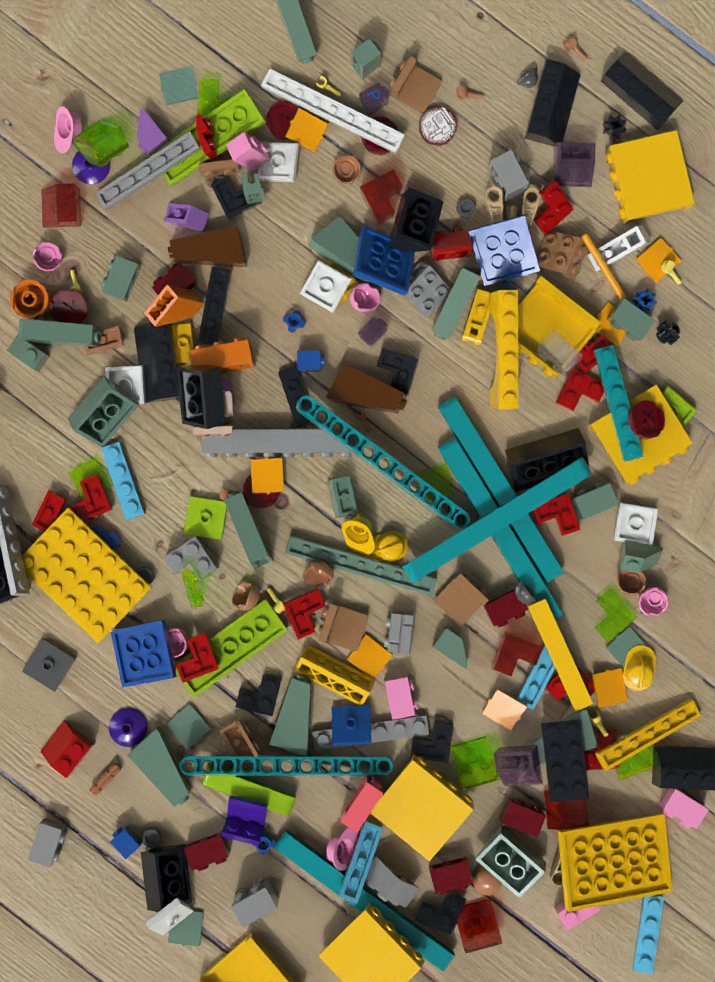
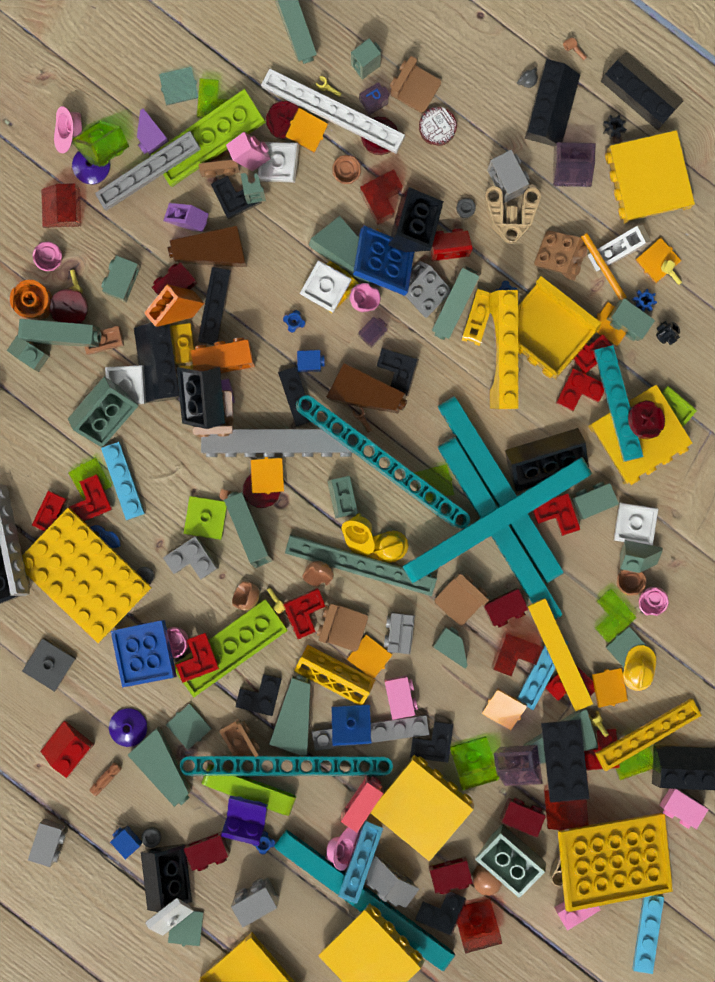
(195, 597): clear neon green plate -> none
(204, 133): red slope -> none
(462, 93): nougat hand -> none
(504, 250): plate -> none
(524, 594): dark grey piece -> none
(556, 210): red plate -> none
(559, 353): clear brick -> none

